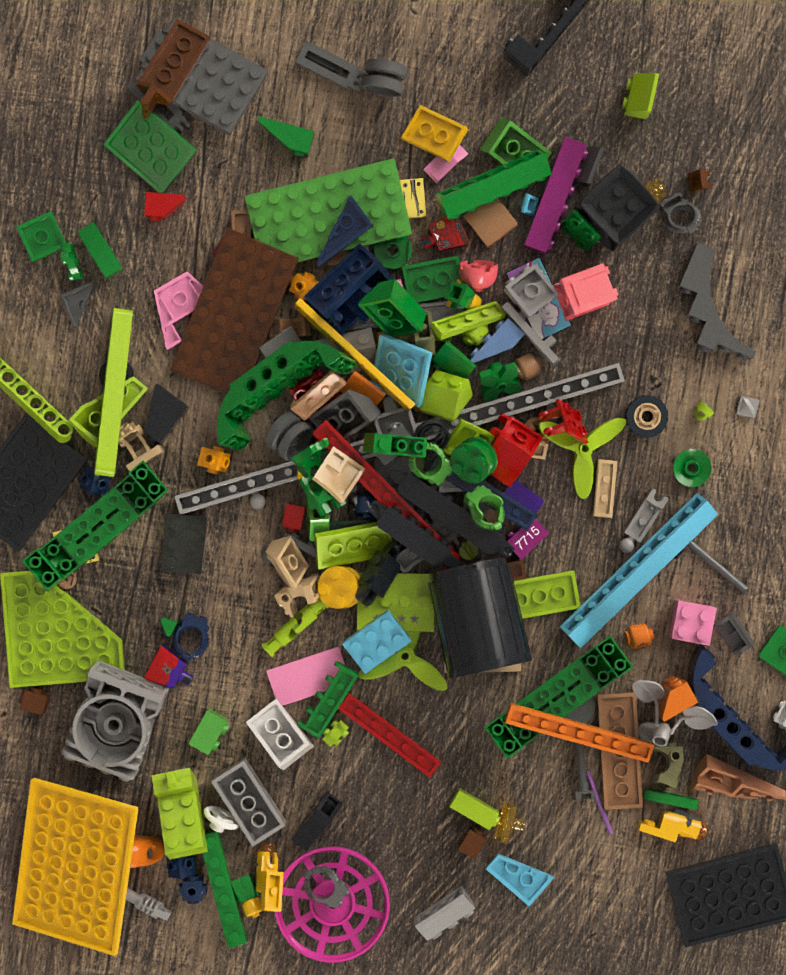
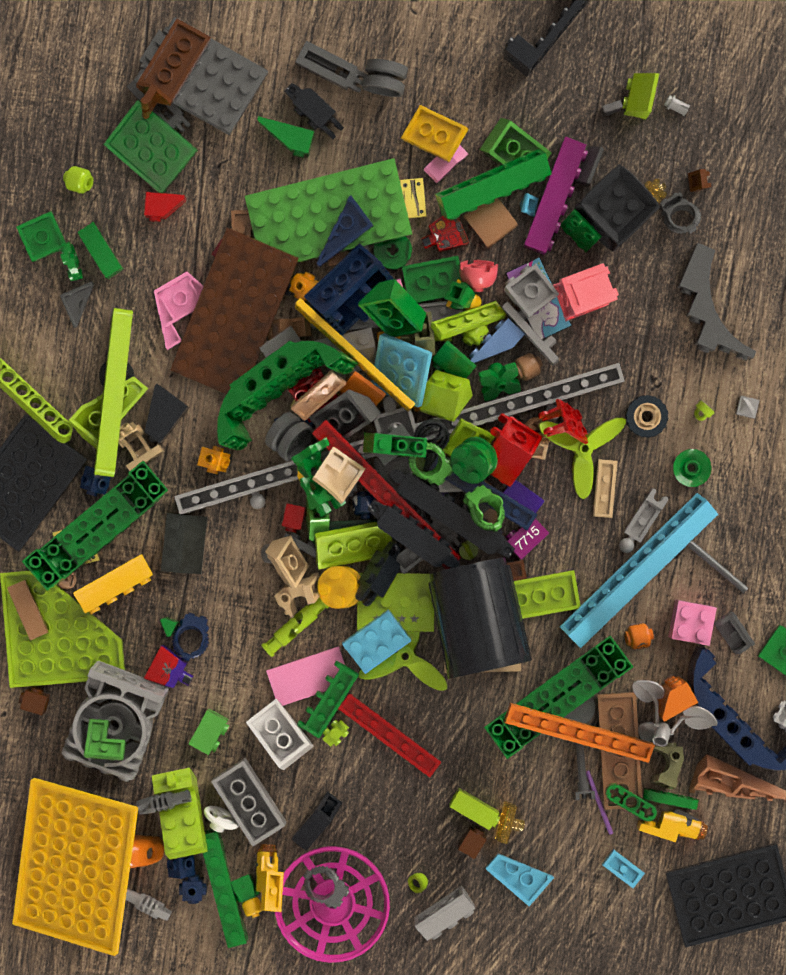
(27, 609): none -> medium nougat tile
(78, 179): none -> lime head
(97, 744): none -> bright green tile
(112, 584): none -> yellow slope
(162, 802): none -> dark grey hinge
(313, 108): none -> black hinge
(422, 879): none -> lime piece
(611, 108): none -> flat silver tile
(616, 799): none -> green beam
(623, 868): none -> medium azure plate
(676, 105): none -> light grey pin

